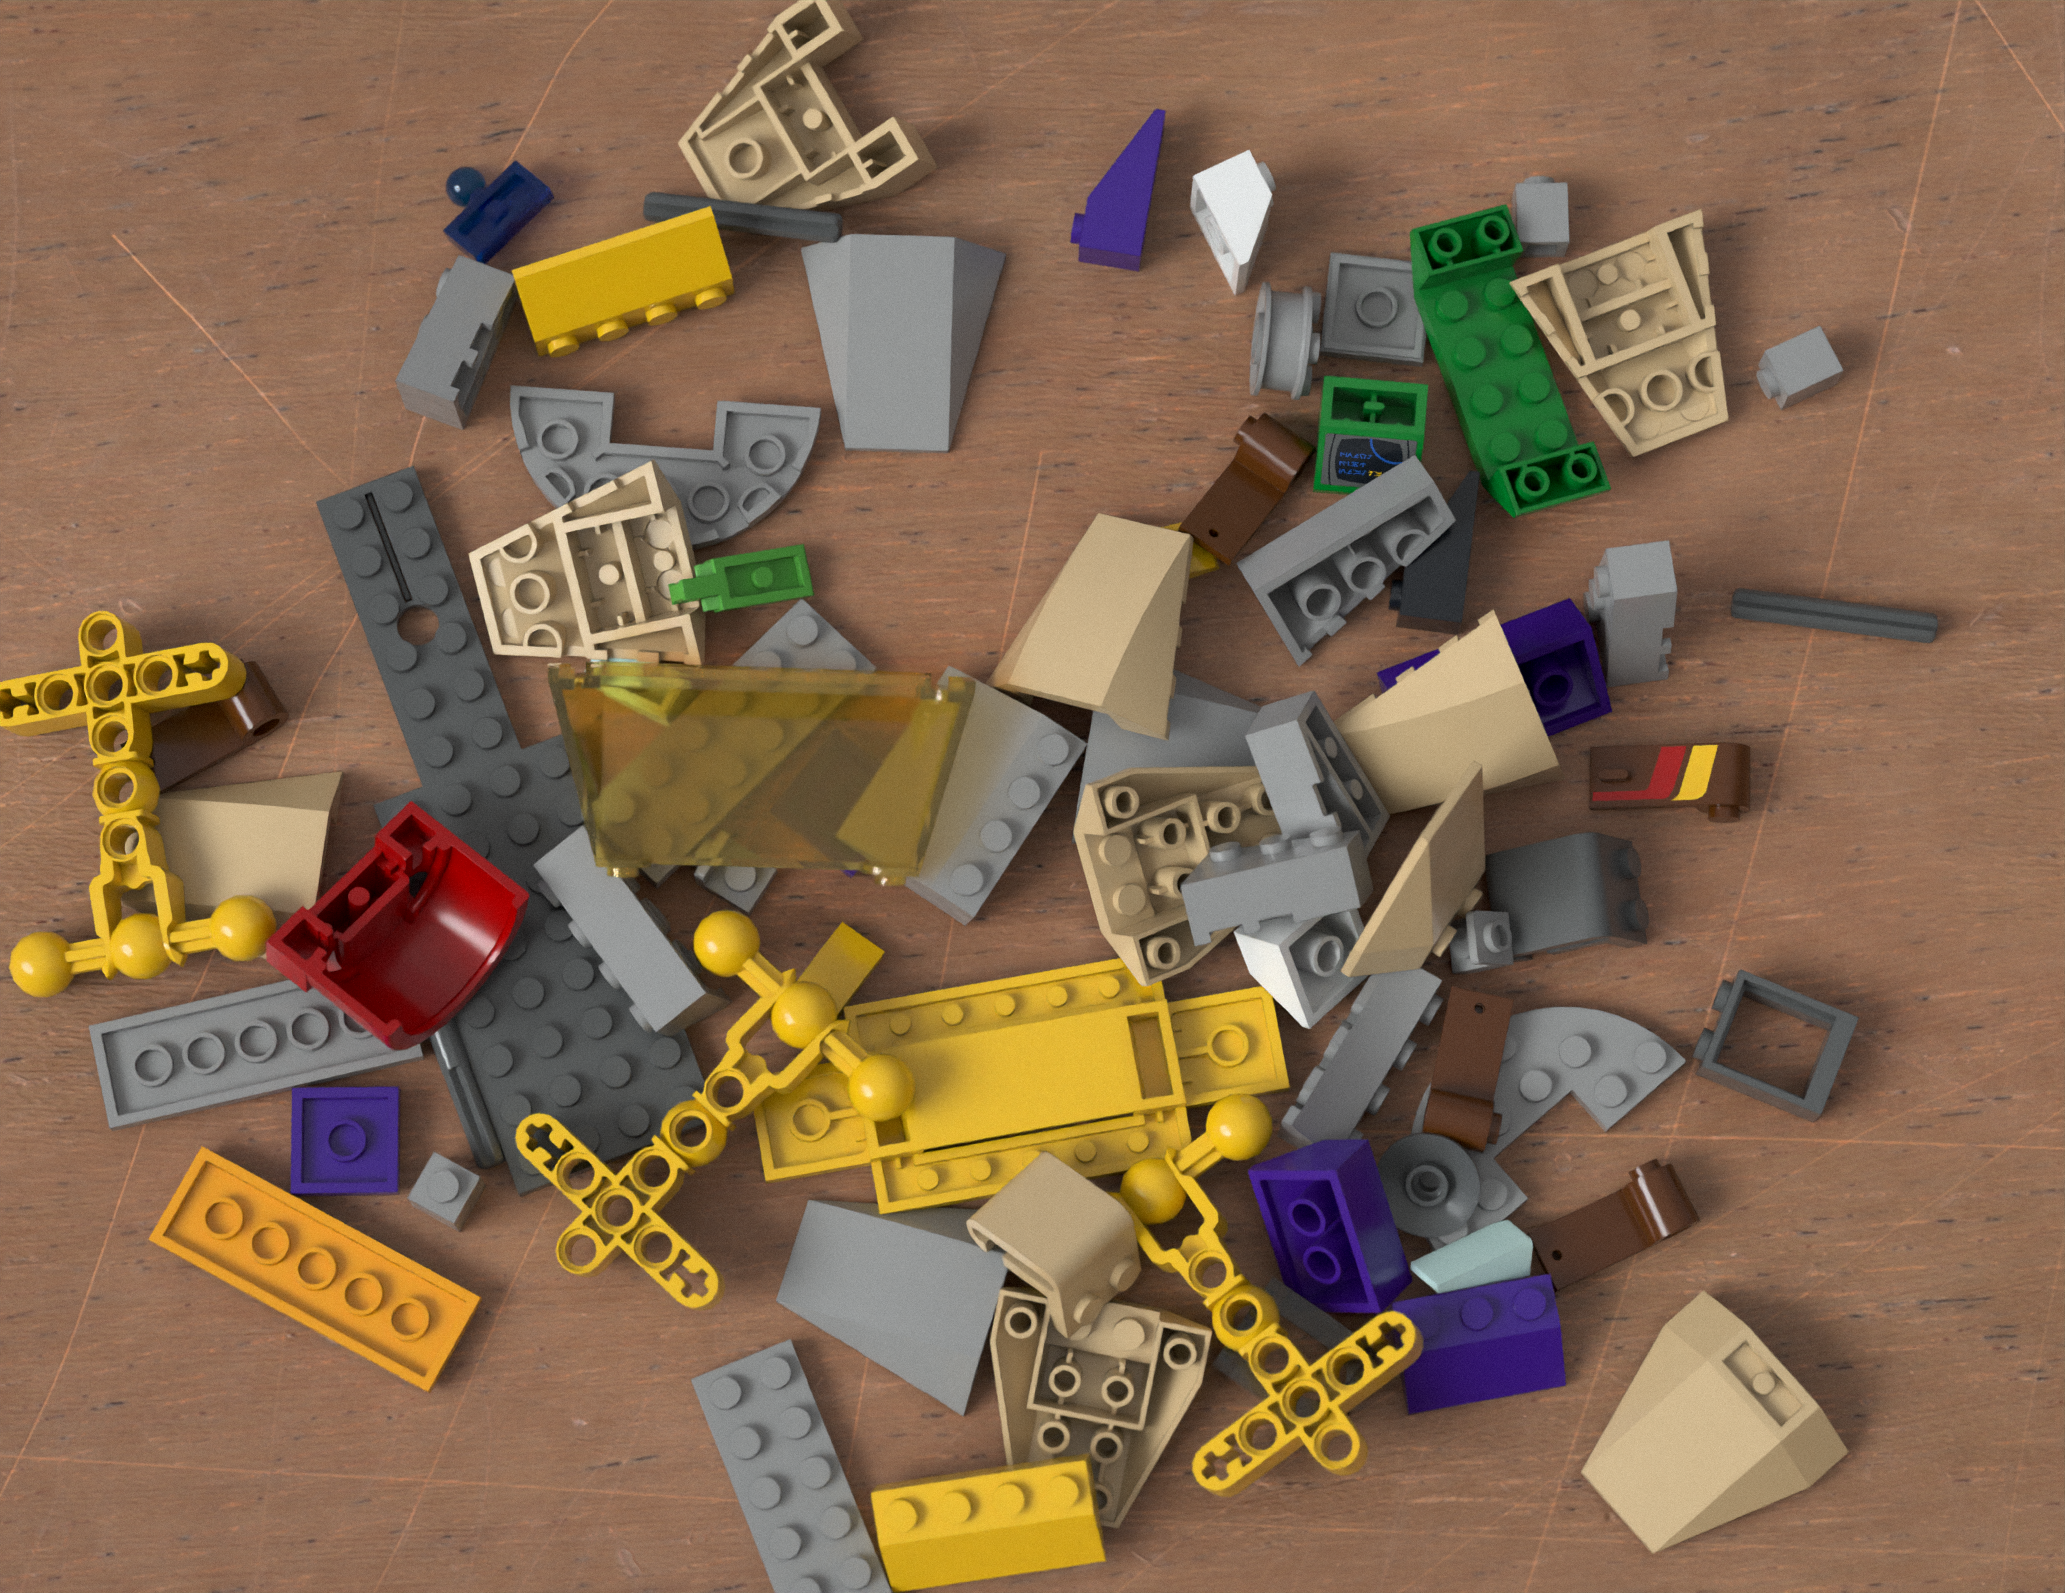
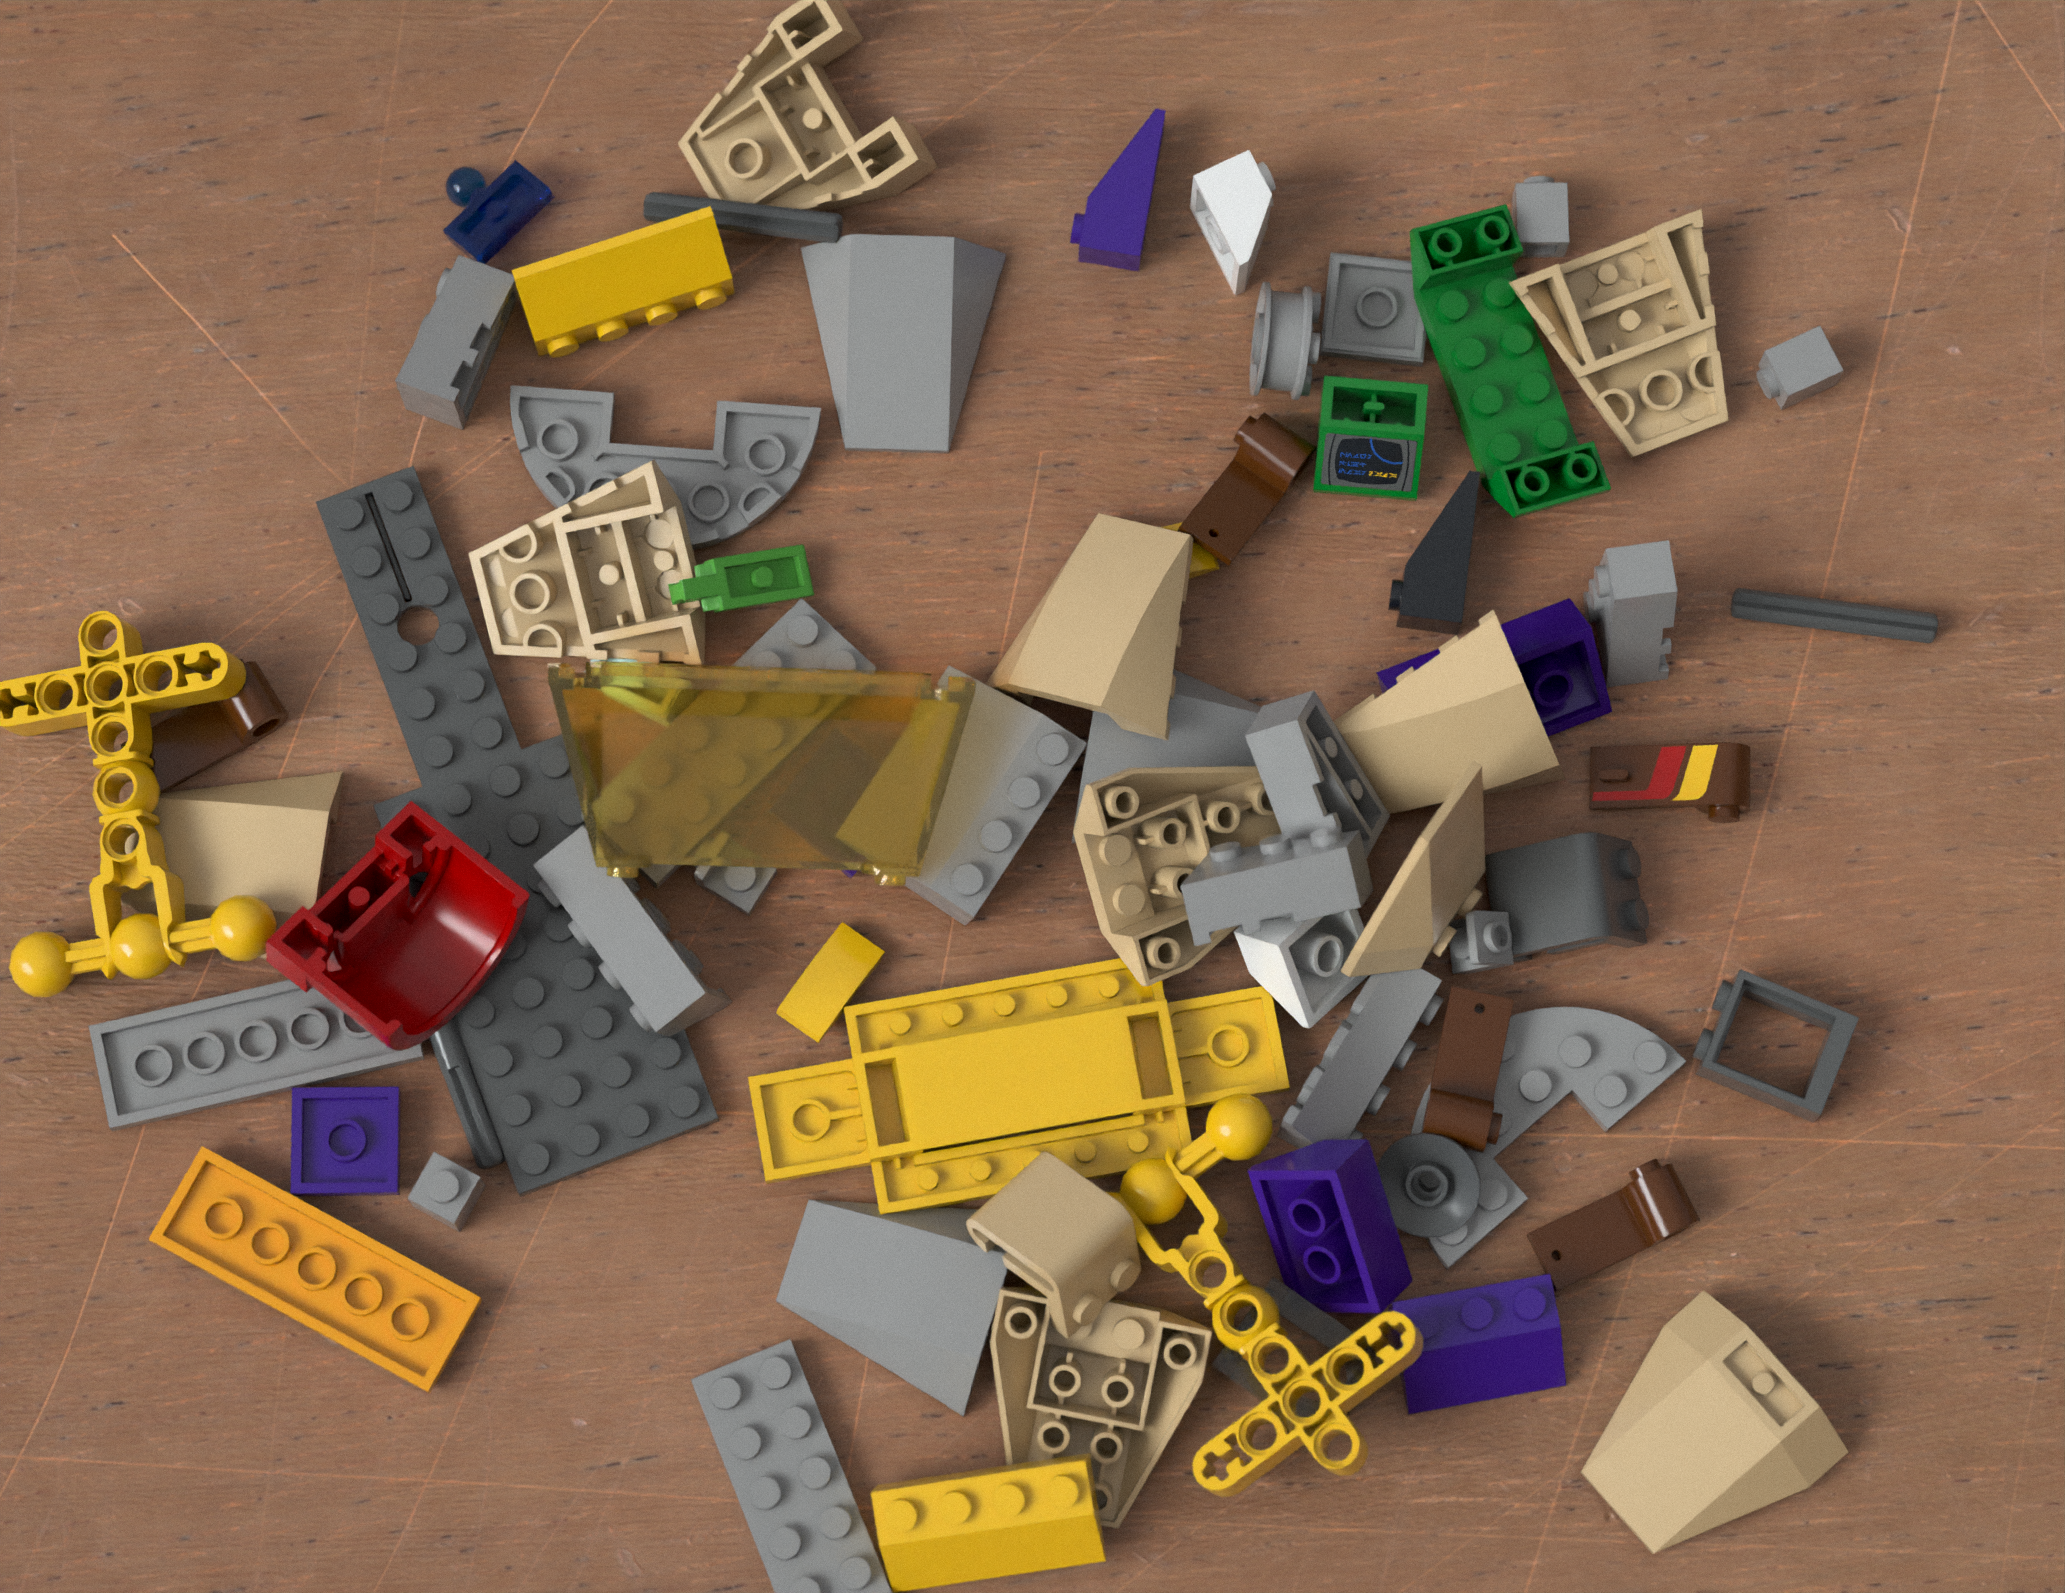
(801, 1017): yellow piece -> none
(1345, 554): light grey wedge -> none
(1481, 1258): light aqua slope -> none

